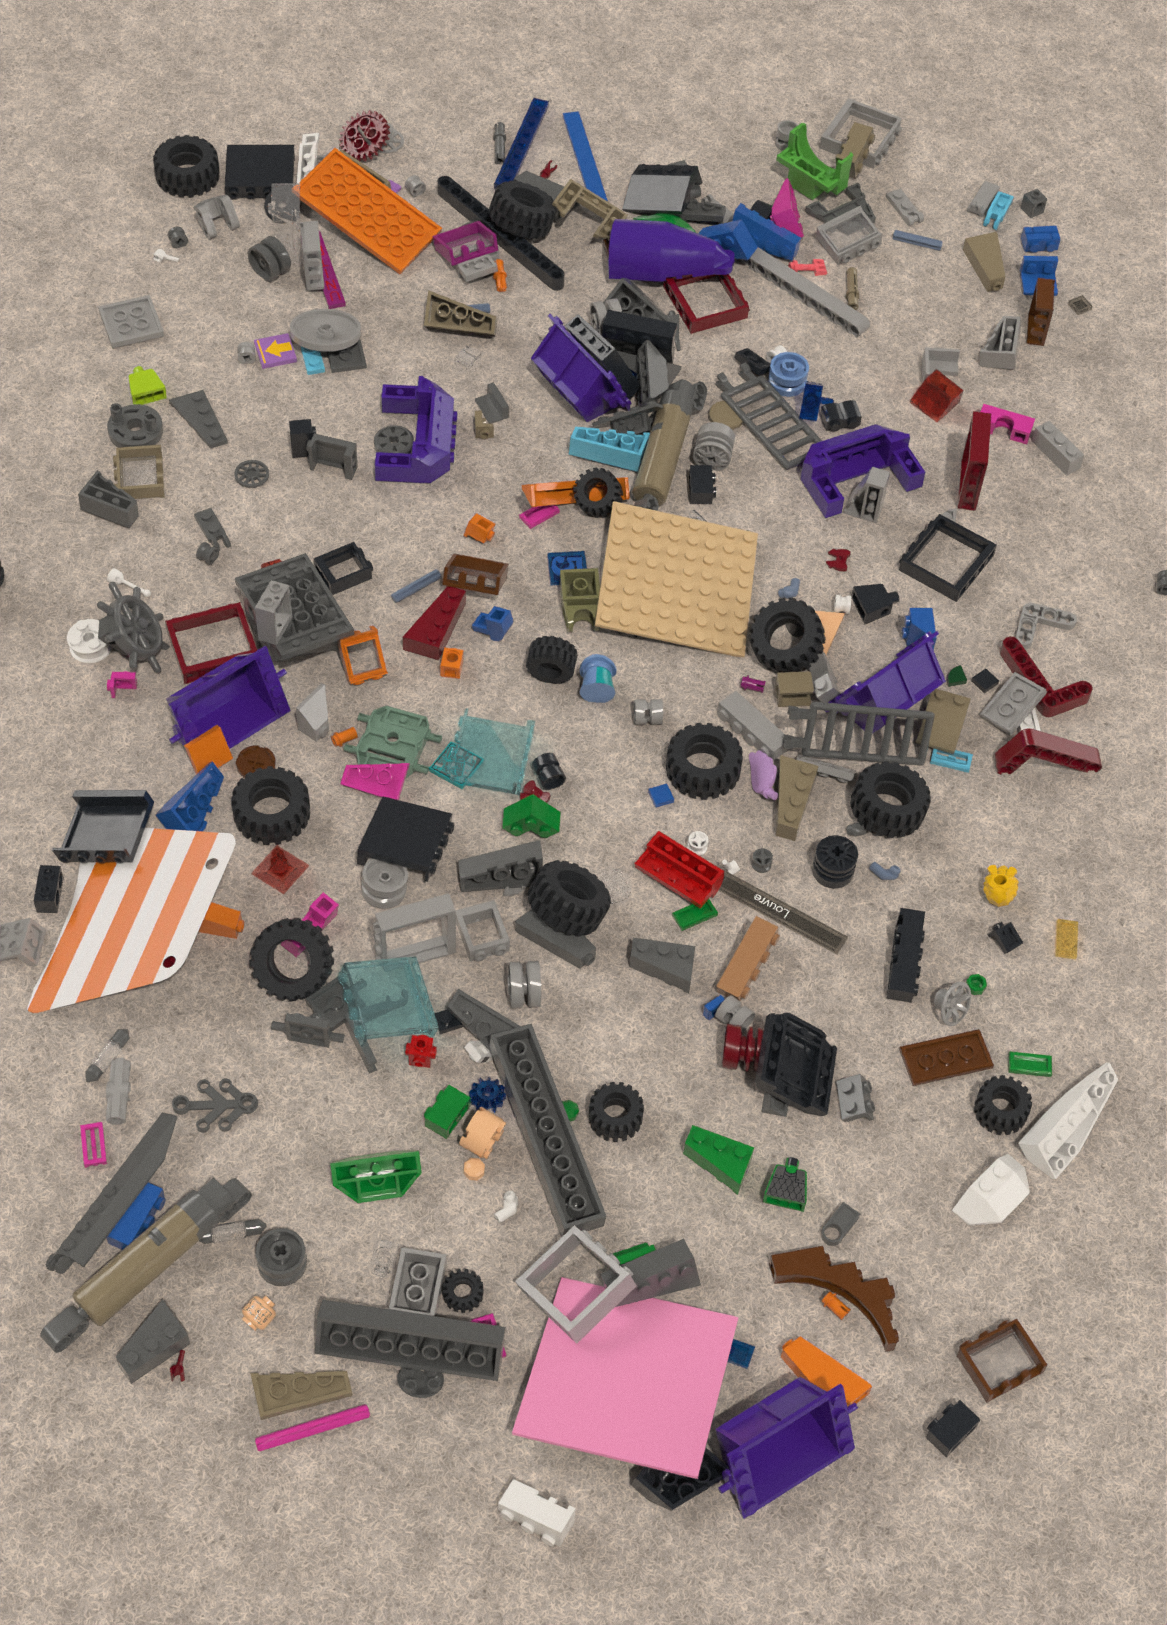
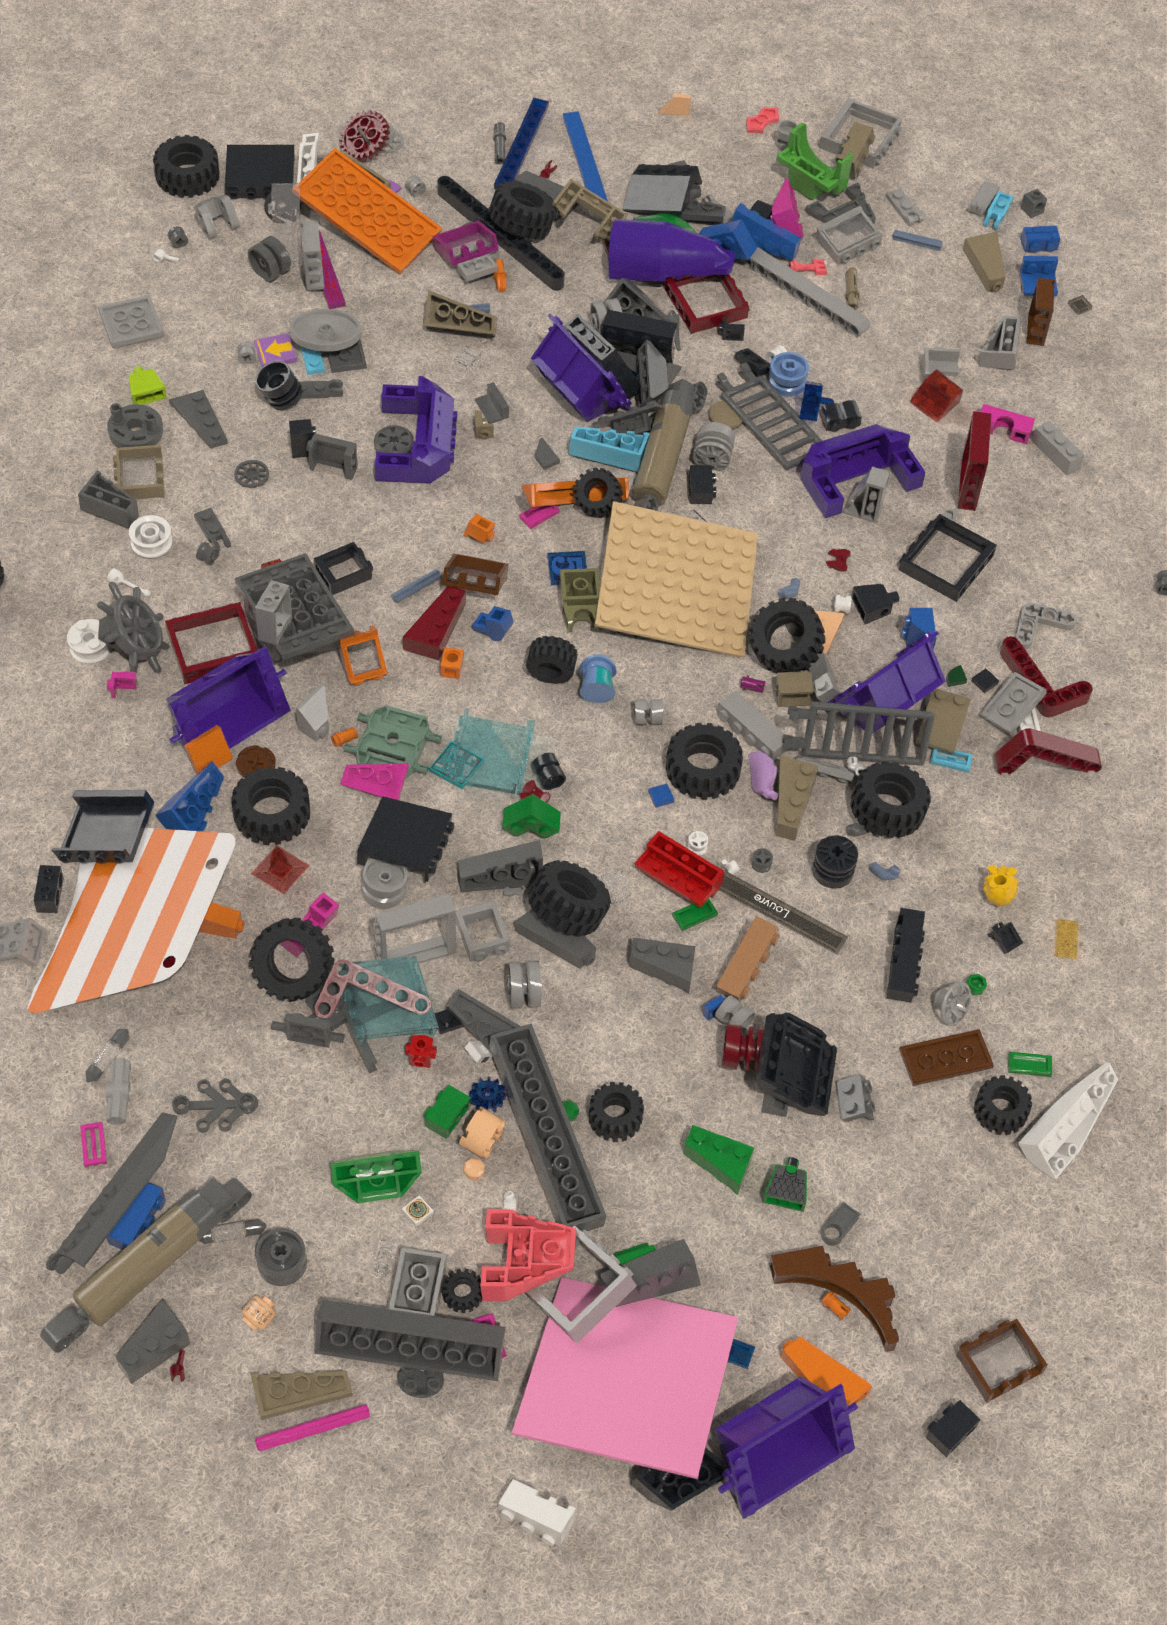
(150, 536): none -> white wheel
(279, 385): none -> black wheel
(322, 389): none -> dark grey hinge
(370, 986): none -> beam
(417, 1211): none -> tile
(534, 1253): none -> coral wedge
(545, 456): none -> dark grey tile
(677, 105): none -> light nougat slope
(731, 332): none -> black bracket
(759, 122): none -> coral tile
(855, 766): none -> white arm
(994, 1193): white wedge -> none

